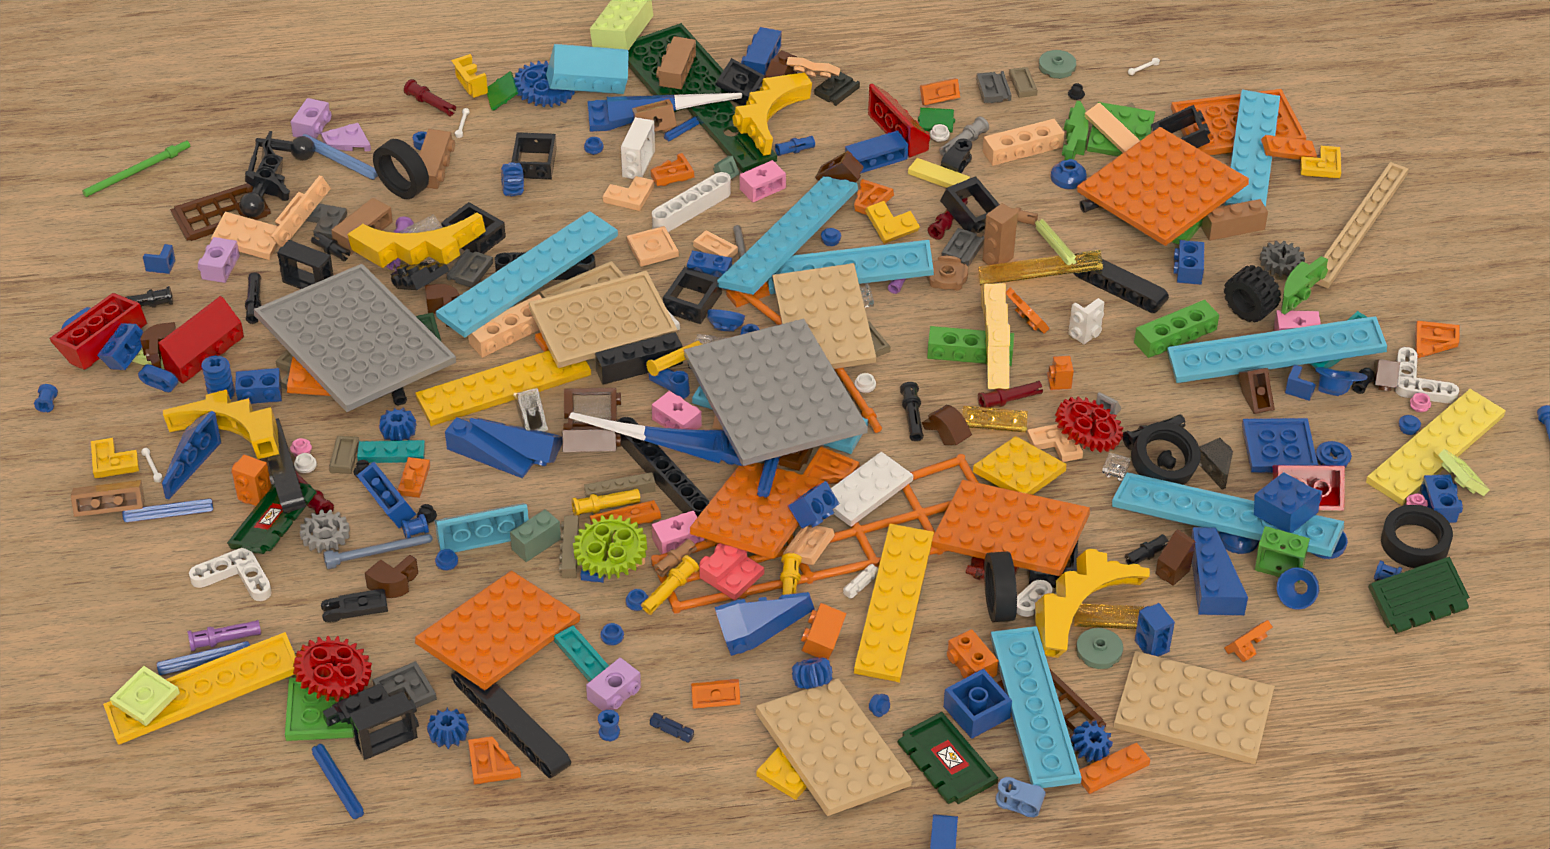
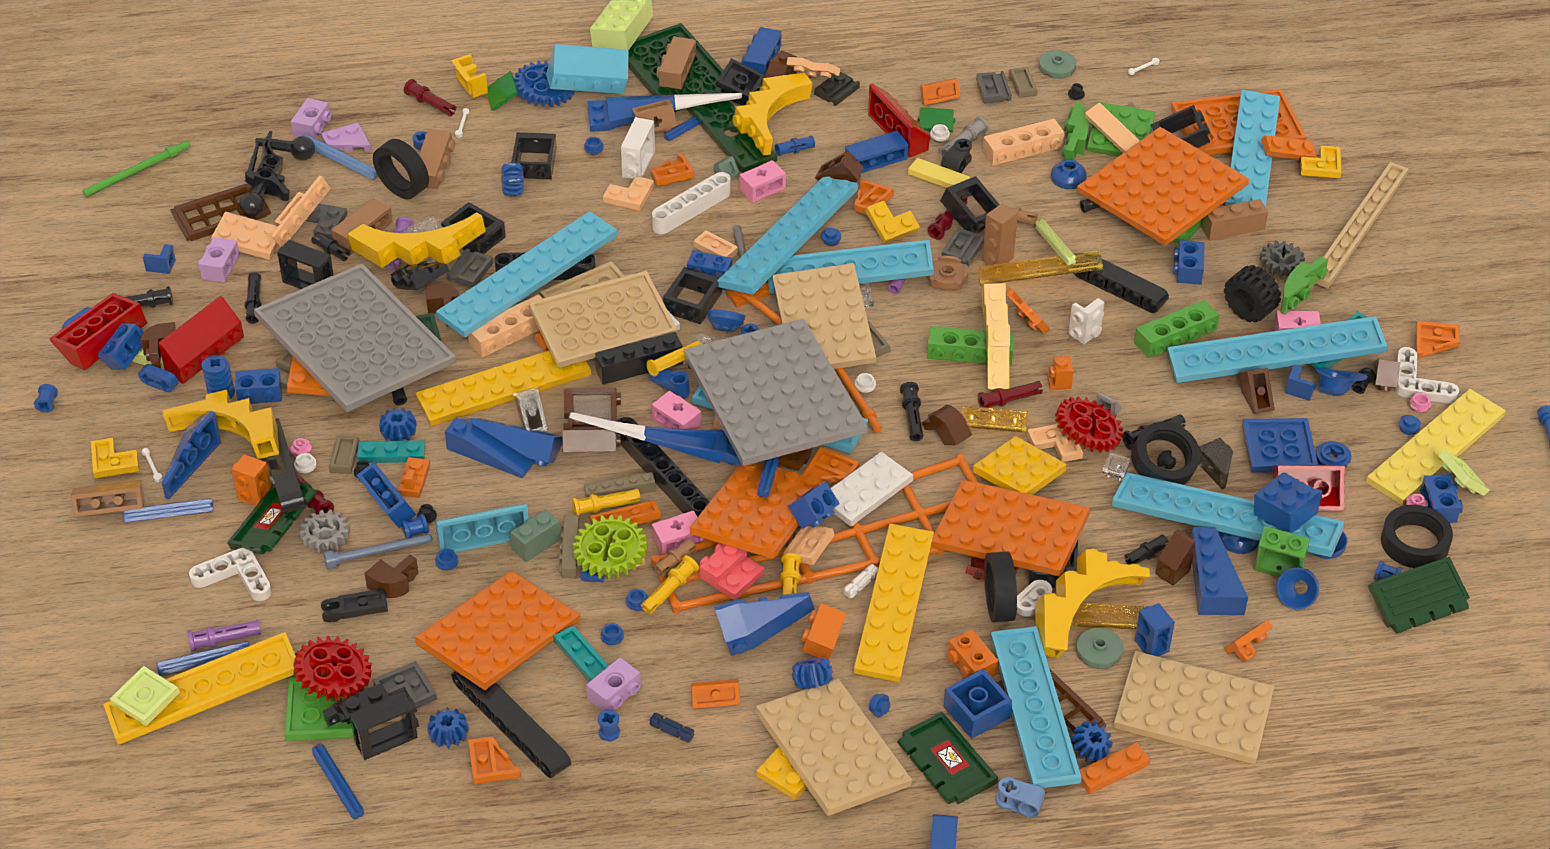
(652, 246): light nougat plate -> none

